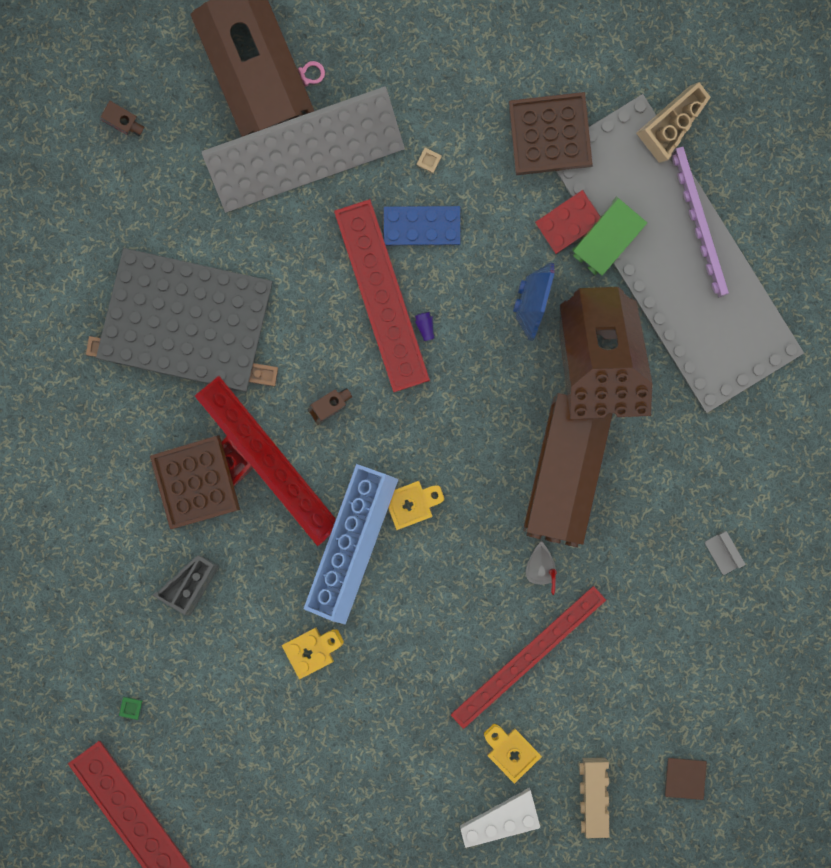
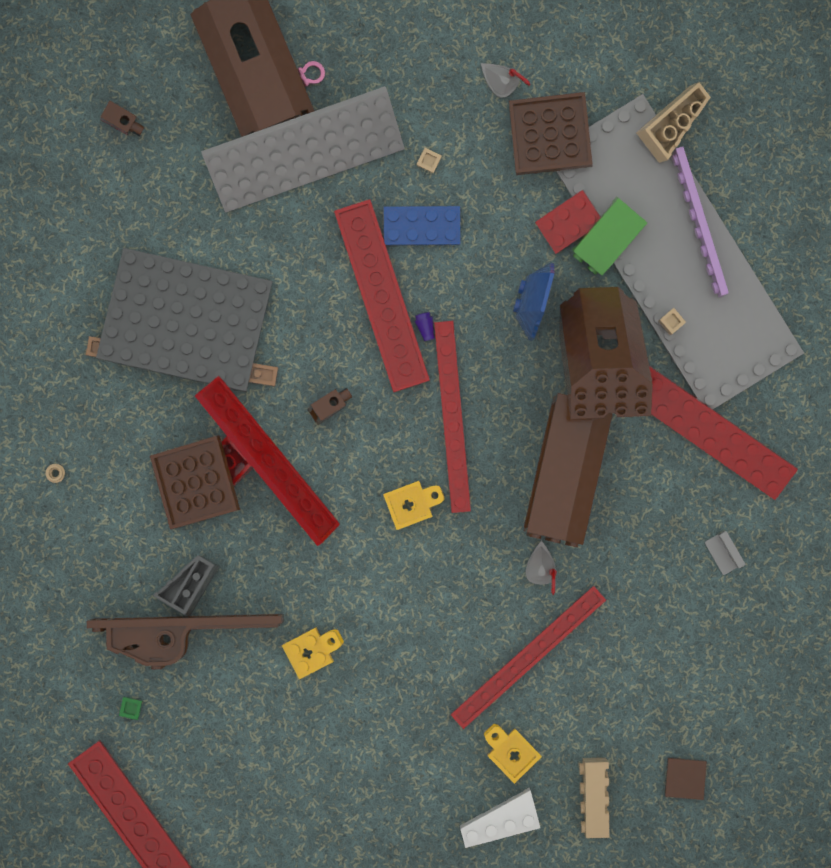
(50, 469): none -> tan plate
(150, 632): none -> reddish brown piece
(350, 544): light blue brick -> none
(452, 416): none -> red plate
(501, 79): none -> light grey piece
(672, 321): none -> tan plate
(719, 437): none -> red plate

